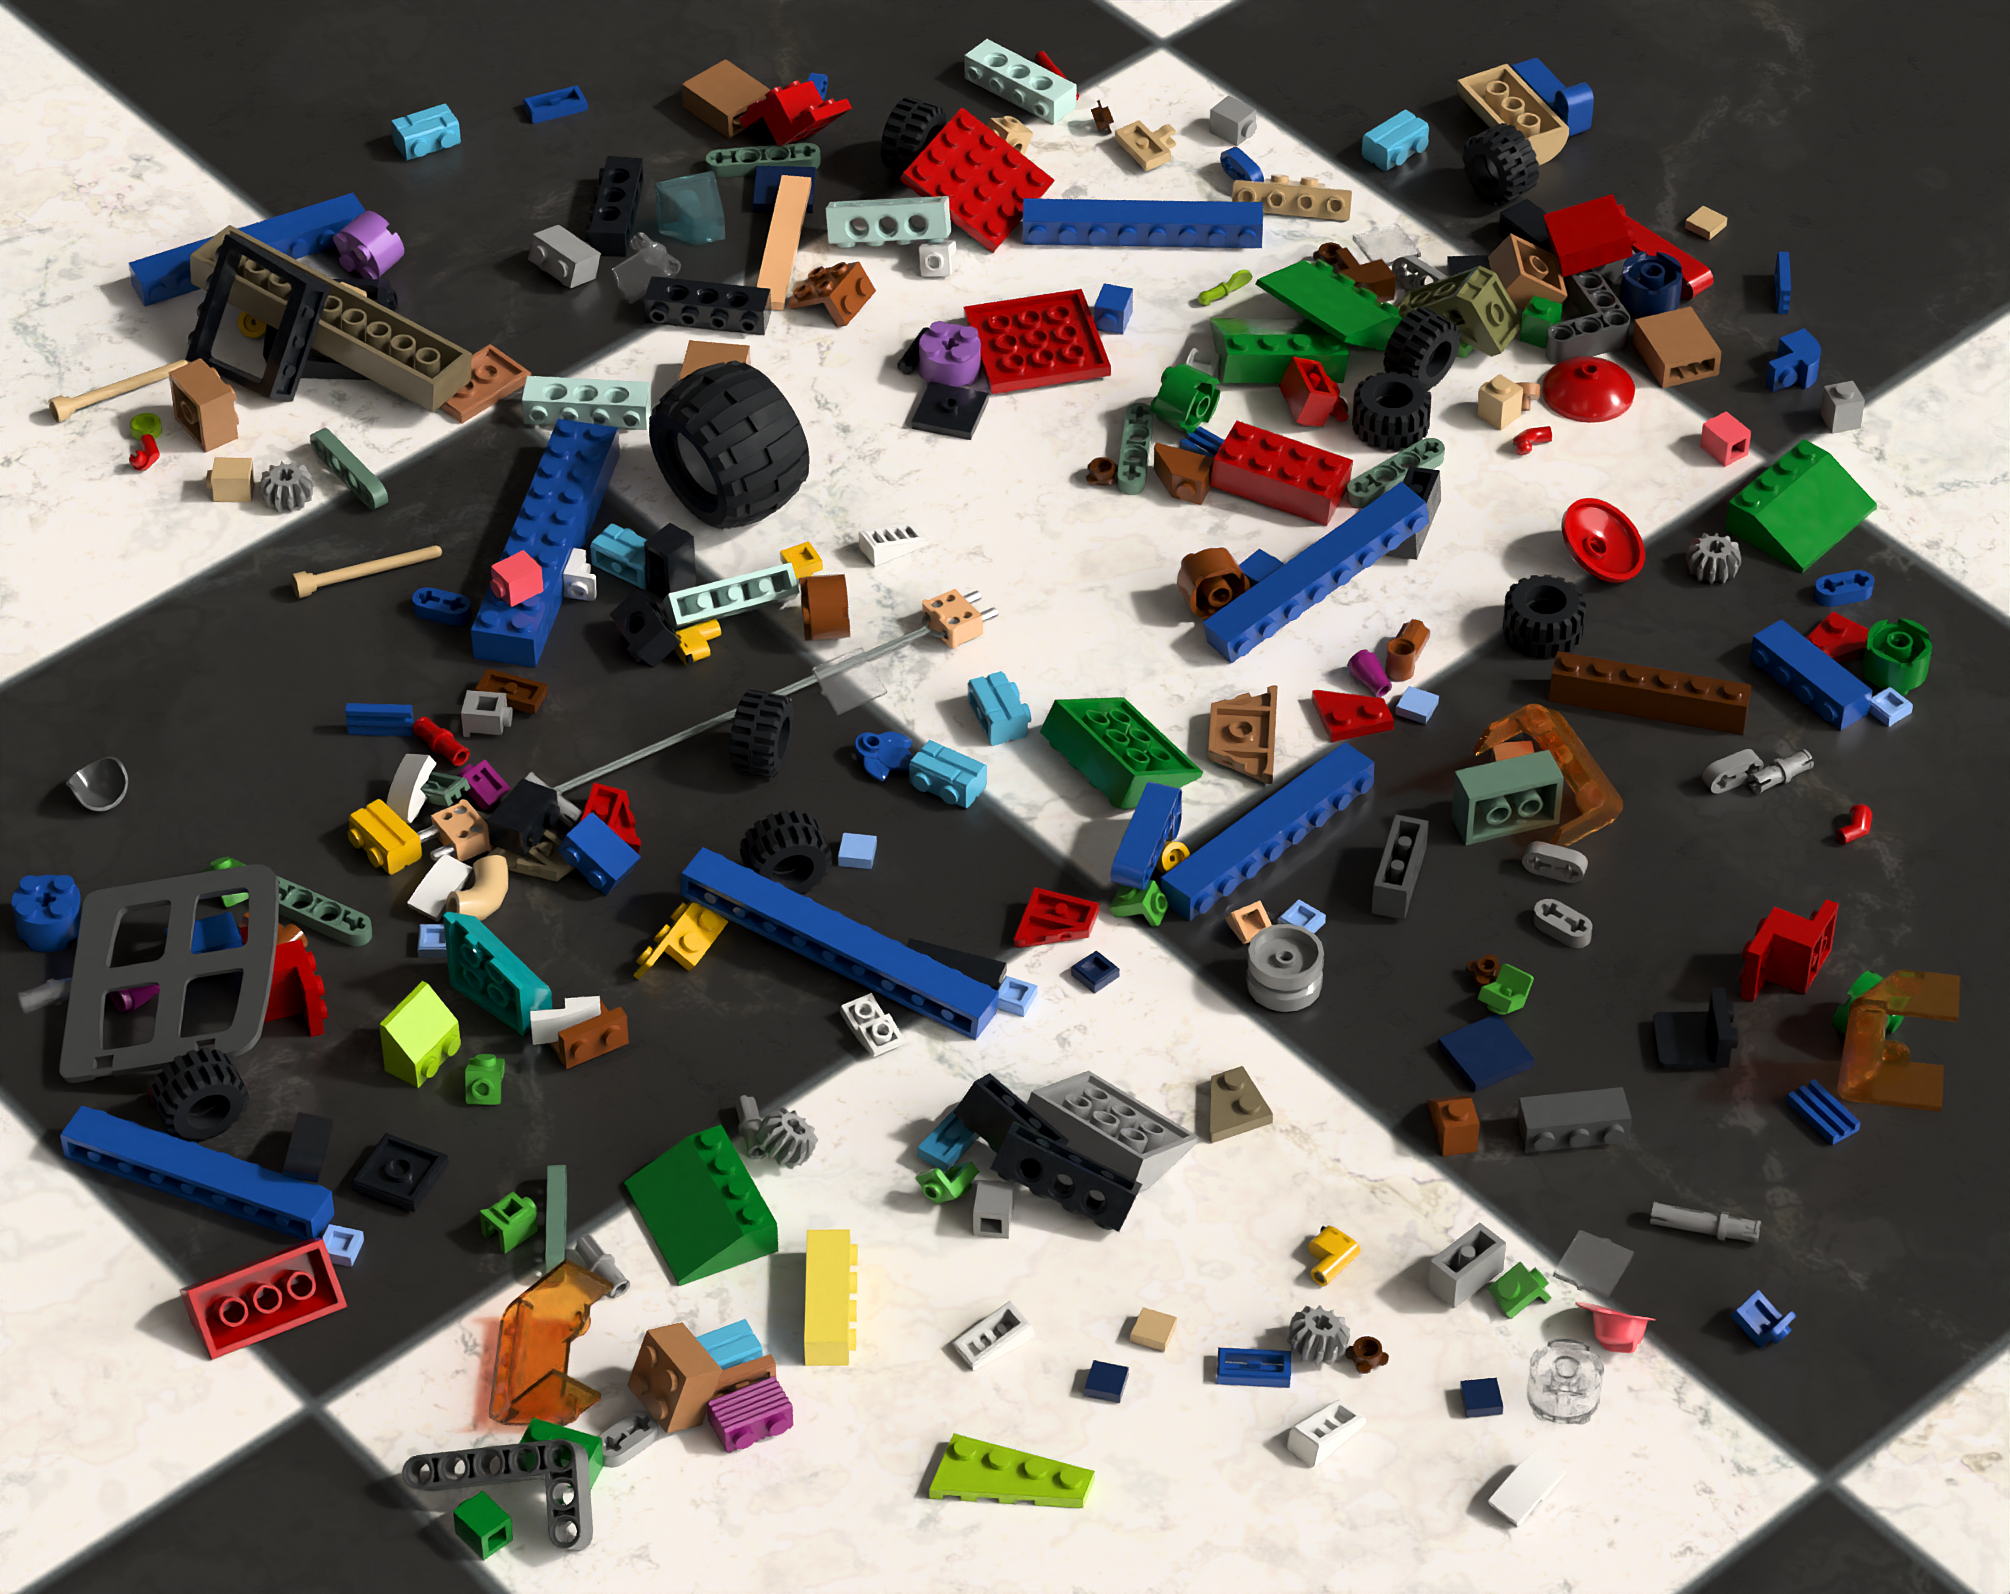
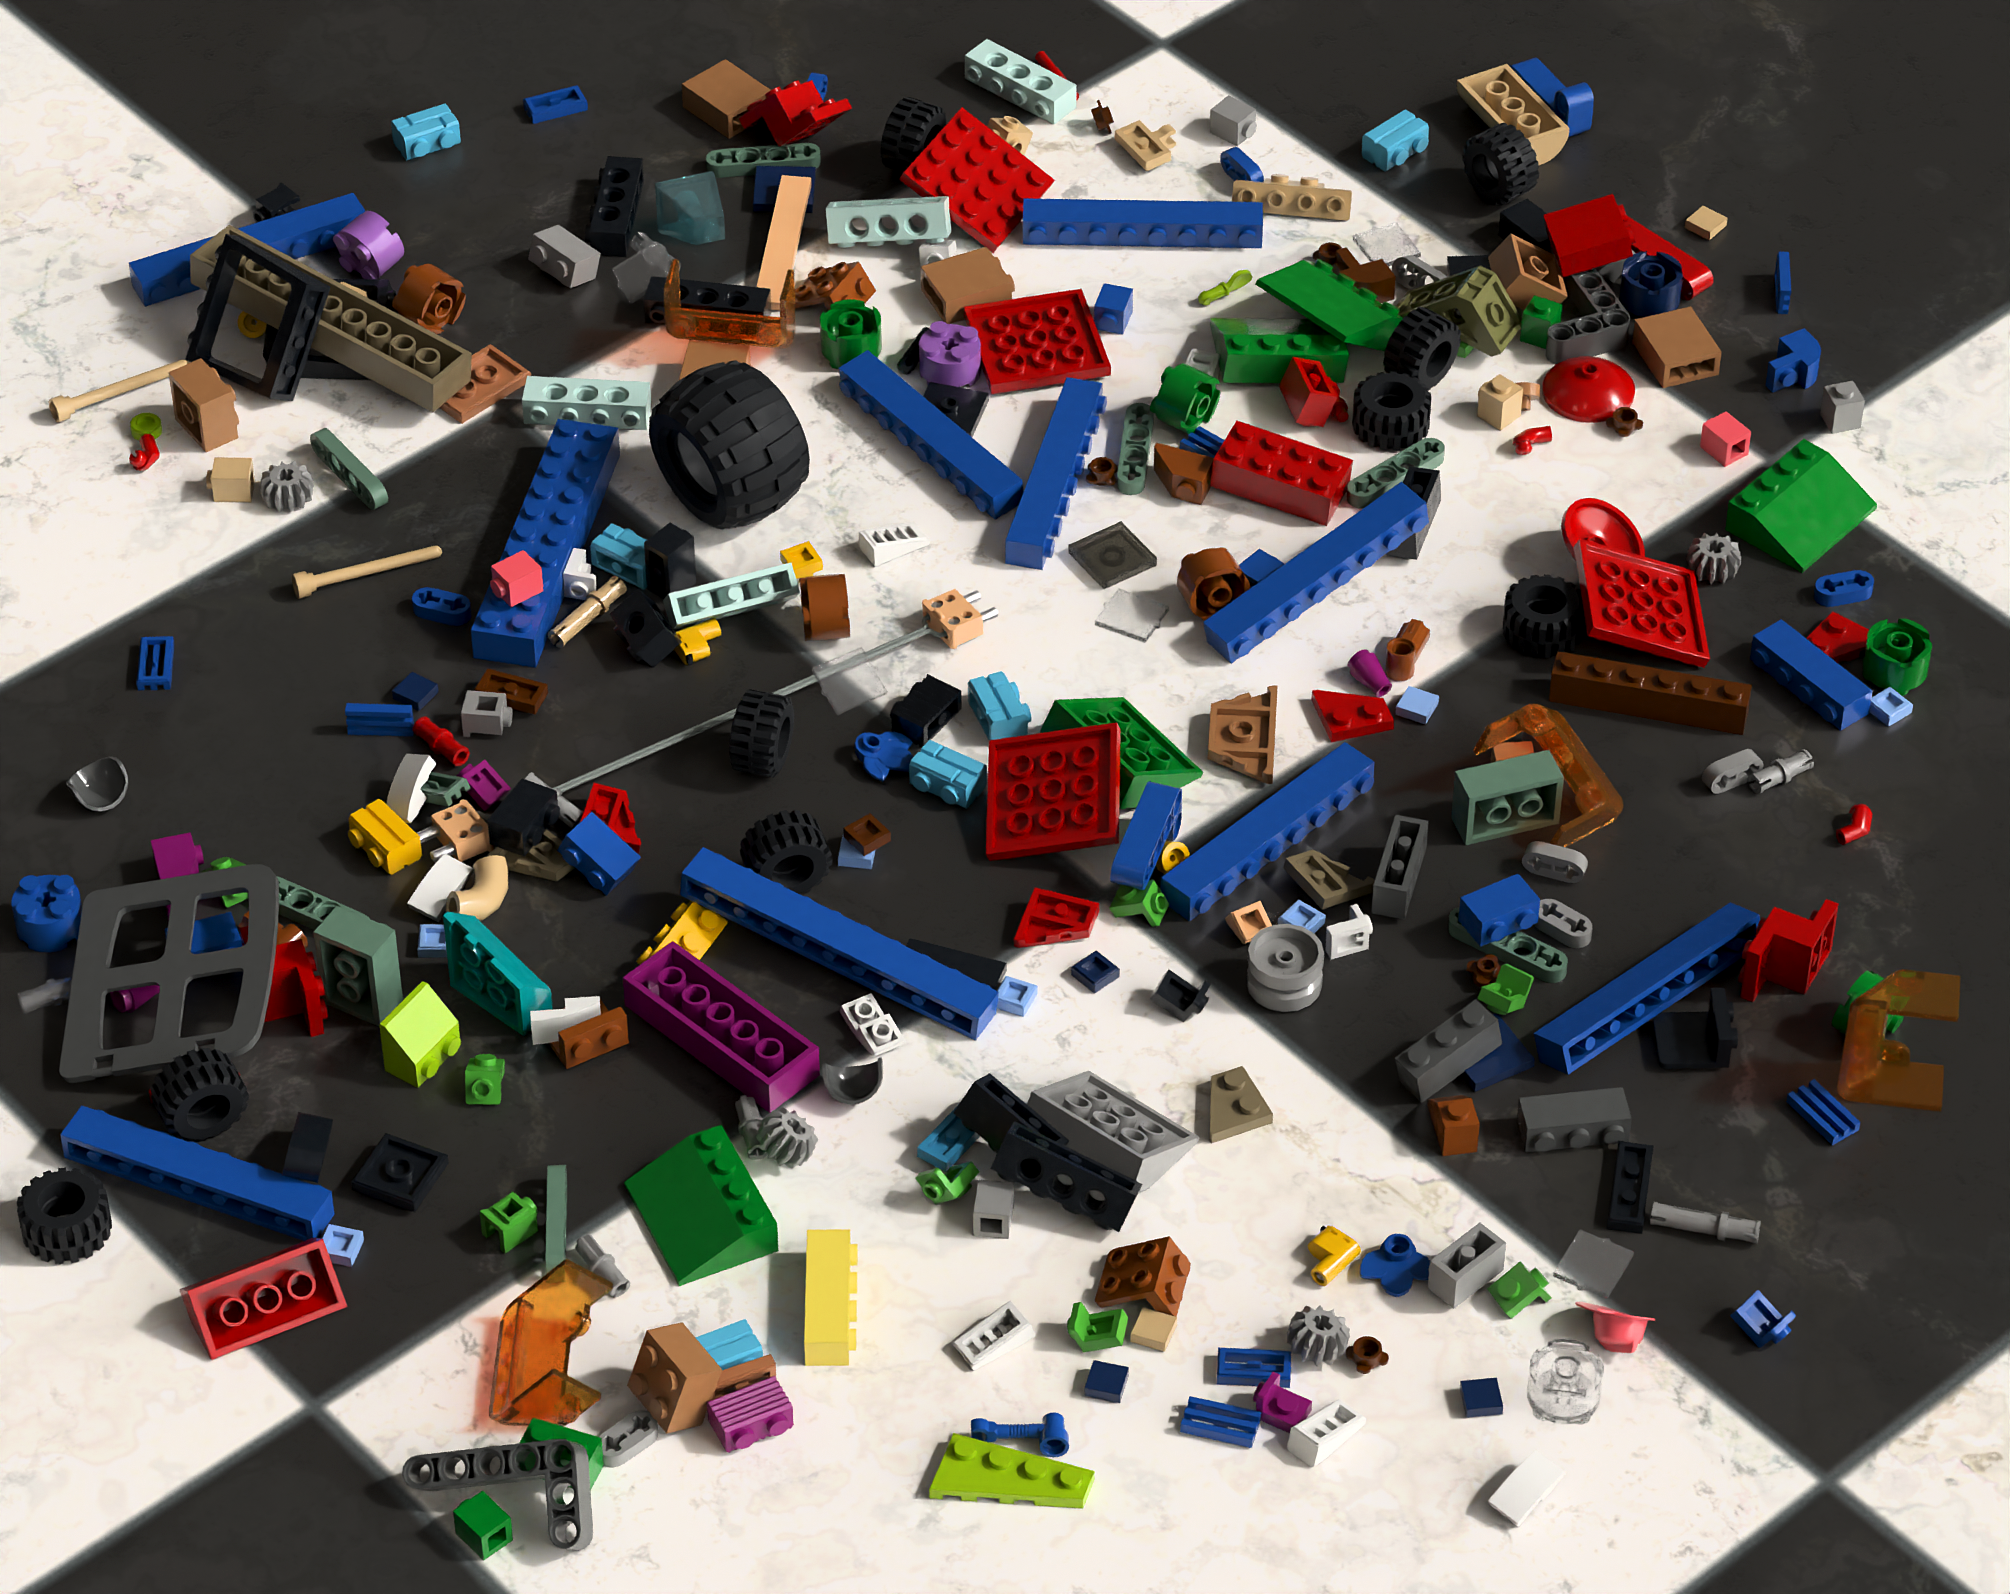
(59, 1195): none -> black tyre
(155, 680): none -> blue tile
(176, 857): none -> magenta slope
(275, 203): none -> black window
(358, 965): none -> sand green brick
(415, 691): none -> dark blue tile
(429, 297): none -> dark orange brick
(596, 604): none -> tan pin
(721, 1026): none -> magenta brick
(726, 326): none -> clear orange windscreen
(849, 331): none -> green brick
(853, 1083): none -> dark grey helmet
(867, 834): none -> reddish brown plate
(925, 710): none -> black brick
(931, 435): none -> blue brick
(965, 281): none -> medium nougat brick
(1051, 1433): none -> blue brick
(1053, 791): none -> red plate
(1055, 474): none -> blue brick
(1097, 1329): none -> bright green bracket
(1112, 555): none -> clear smoke tile
(1132, 615): none -> clear piece
(1147, 1271): none -> dark orange bracket
(1180, 996): none -> black bracket
(1221, 1417): none -> blue tile
(1280, 1406): none -> magenta bracket
(1325, 879): none -> dark tan wing
(1350, 935): none -> white bracket
(1395, 1265): none -> blue plate
(1448, 1050): none -> dark grey brick
(1499, 910): none -> blue brick
(1543, 961): none -> sand green beam
(1624, 421): none -> reddish brown plate
(1630, 1187): none -> black tile
(1641, 603): none -> red plate
(1646, 989): none -> blue brick

